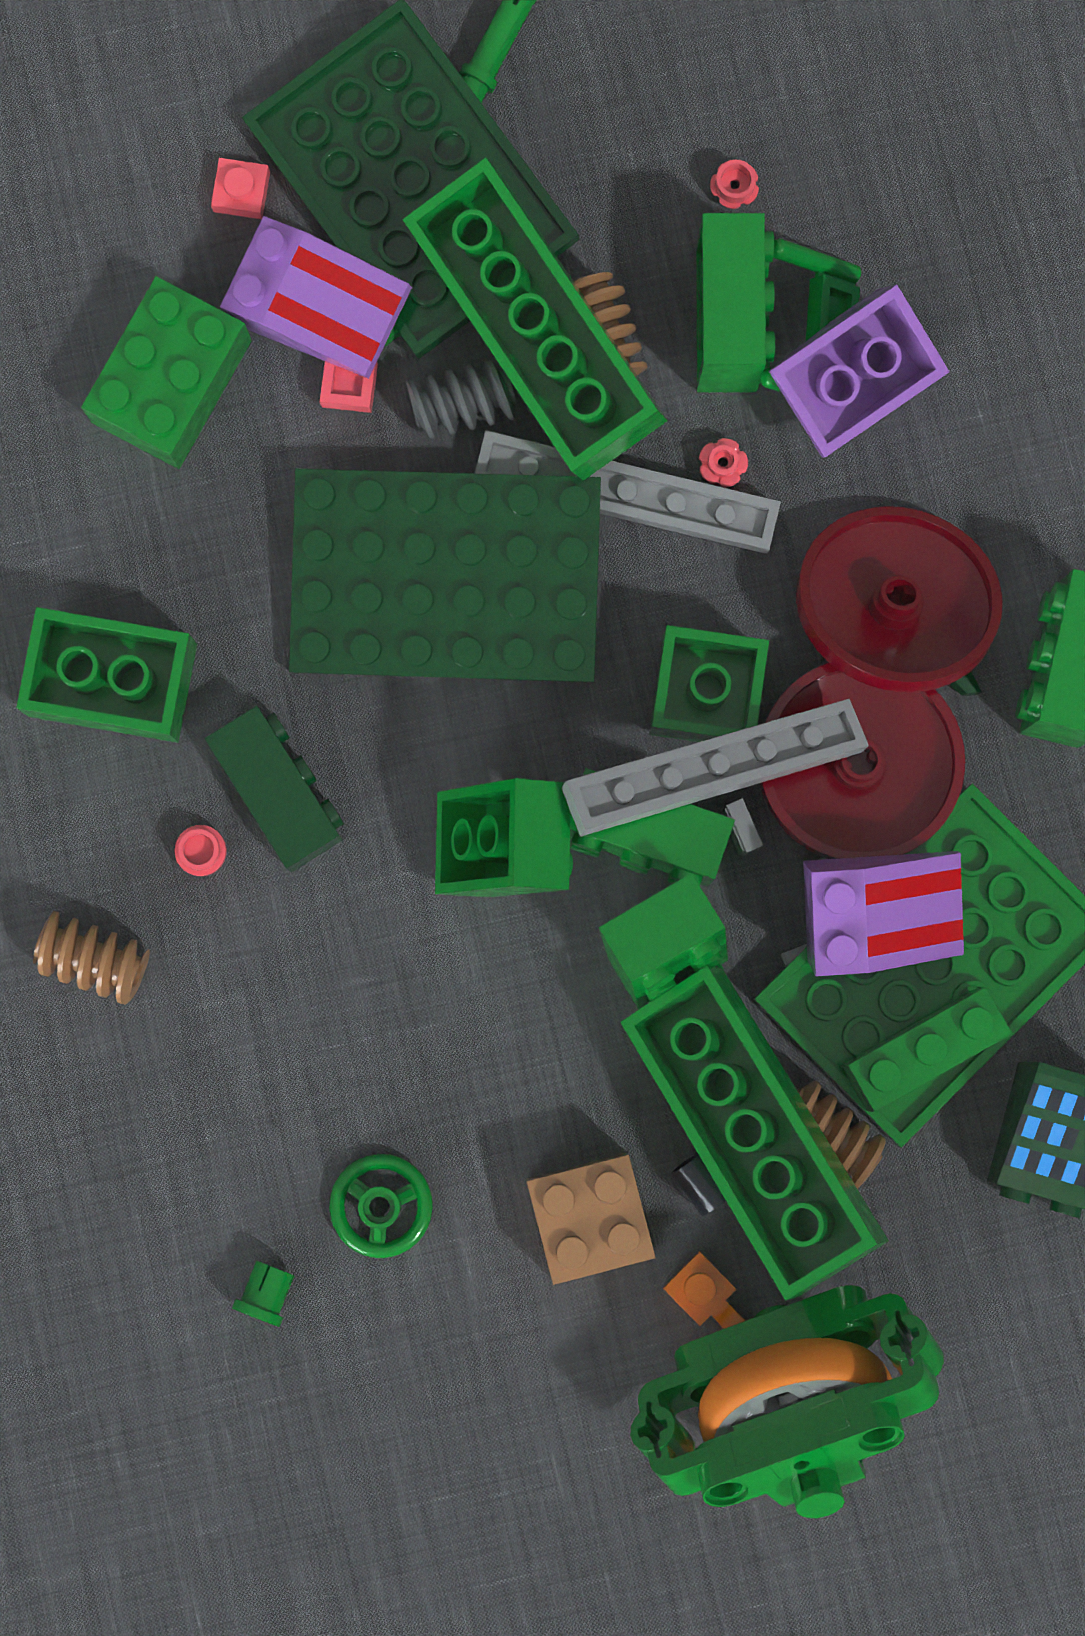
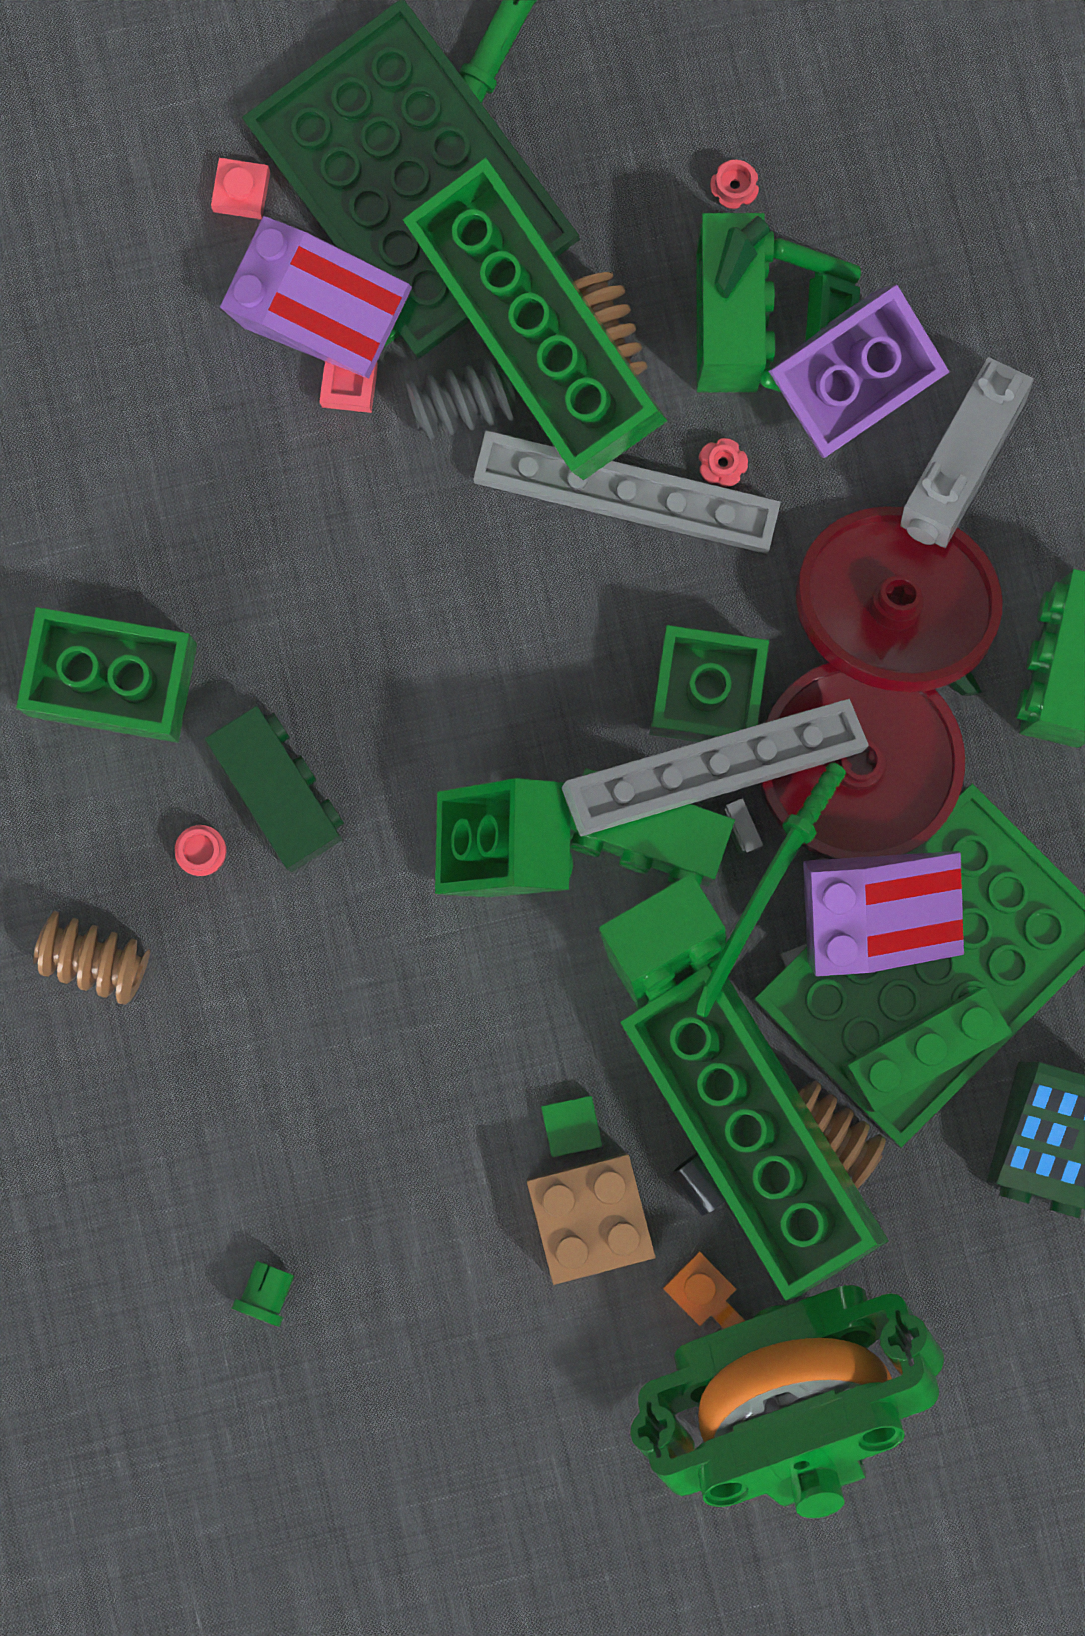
(167, 372): green brick -> none
(349, 1182): green piece -> none
(445, 575): dark green plate -> none
(571, 1126): none -> green tile
(738, 254): none -> dark green bar
(798, 830): none -> green sword
(965, 453): none -> light grey brick

